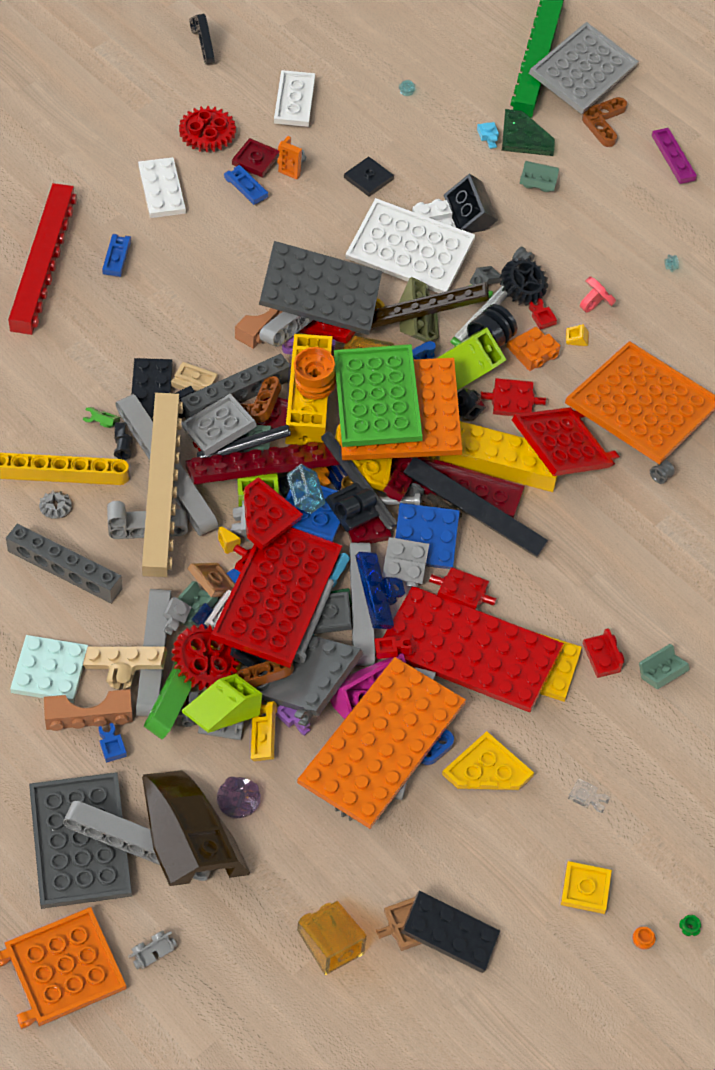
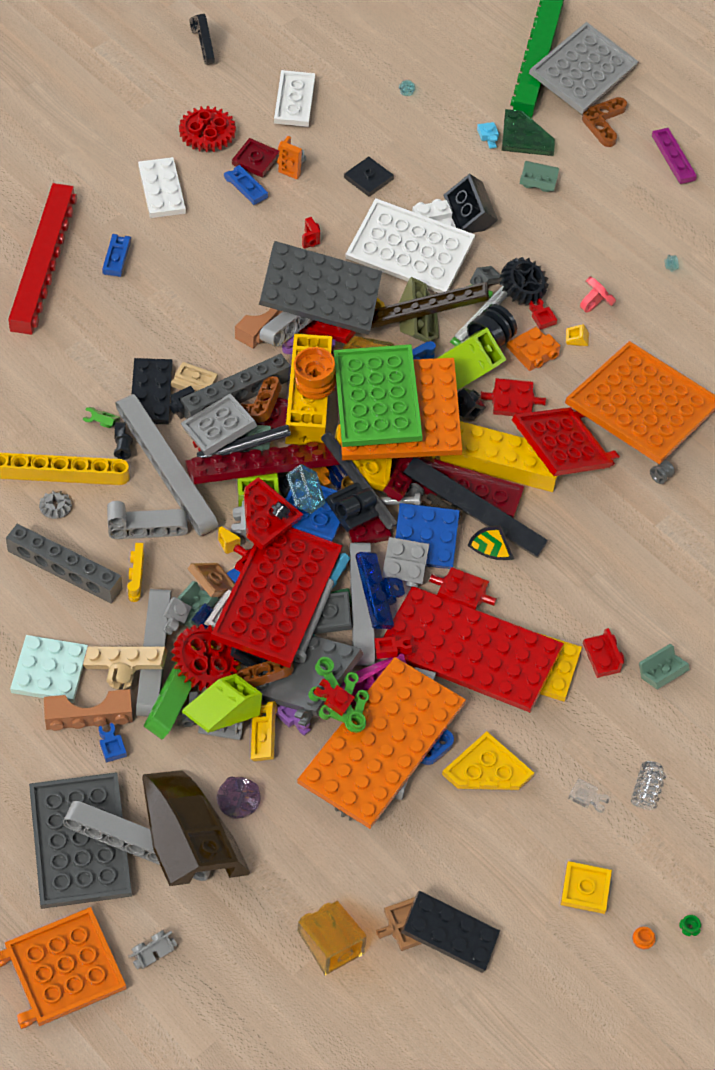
(136, 572): none -> yellow plate
(161, 485): tan brick -> none
(280, 510): none -> black plate
(312, 233): none -> red bracket
(337, 698): none -> red plate
(350, 714): none -> bright green plant
(491, 543): none -> shield
(521, 252): dark grey wheel -> none
(648, 785): none -> clear piece

